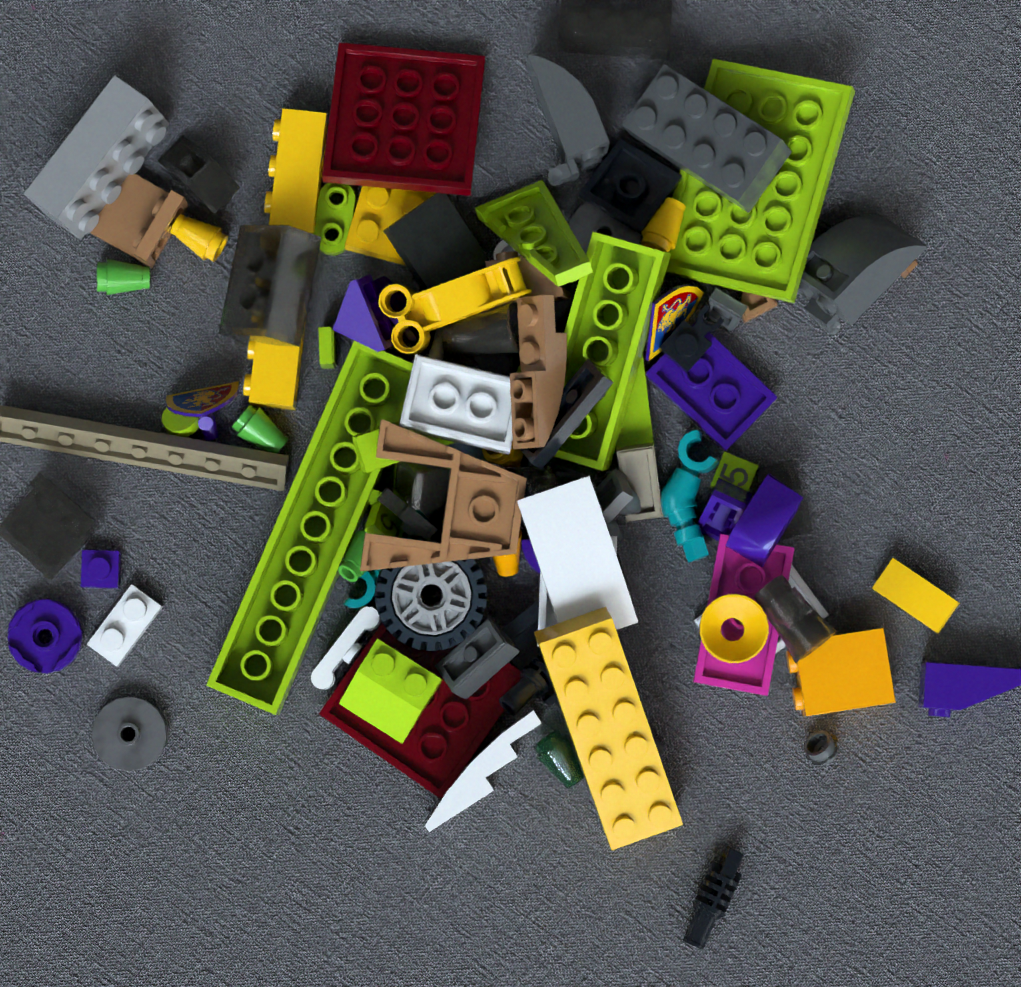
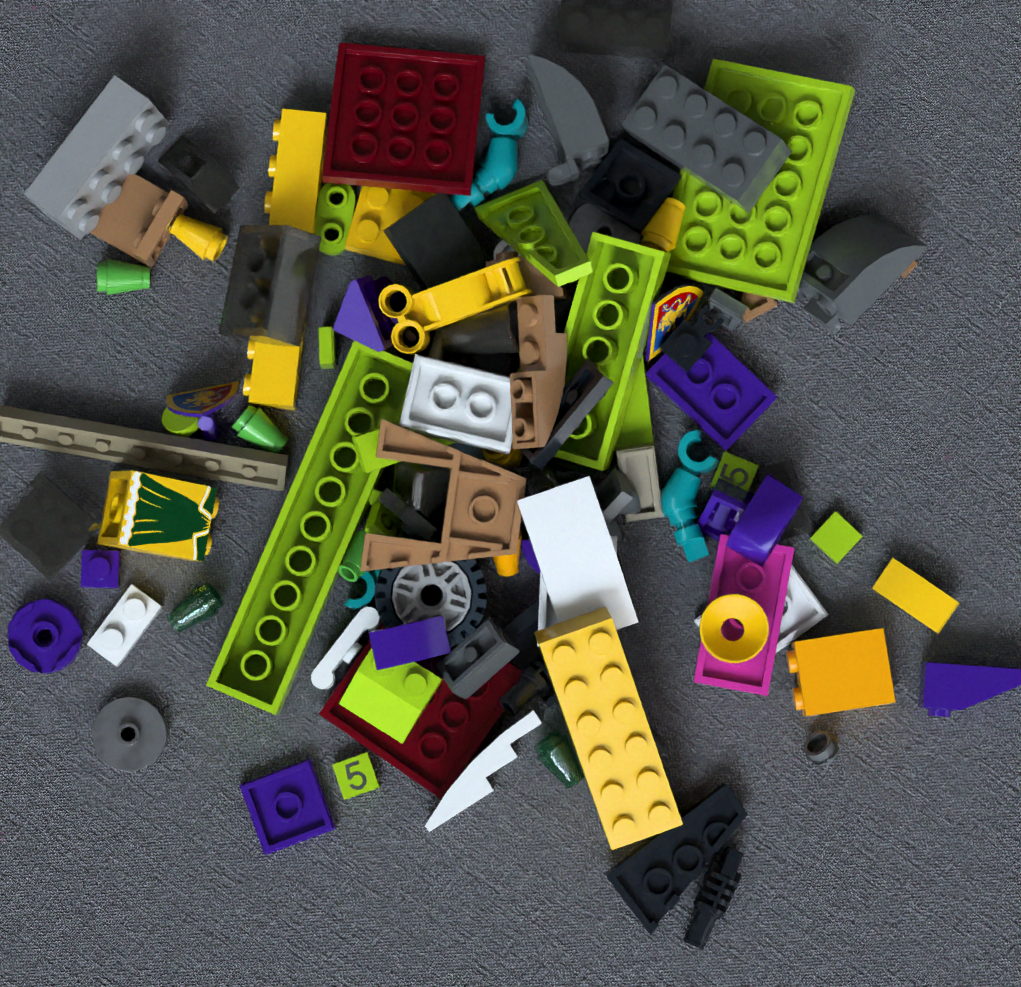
(158, 515): none -> slope
(197, 606): none -> clear green cone
(287, 806): none -> dark purple tile
(356, 775): none -> lime tile
(409, 642): none -> dark purple slope
(501, 159): none -> teal piece
(669, 861): none -> black wing
(793, 618): clear smoke plant -> none
(835, 537): none -> lime tile

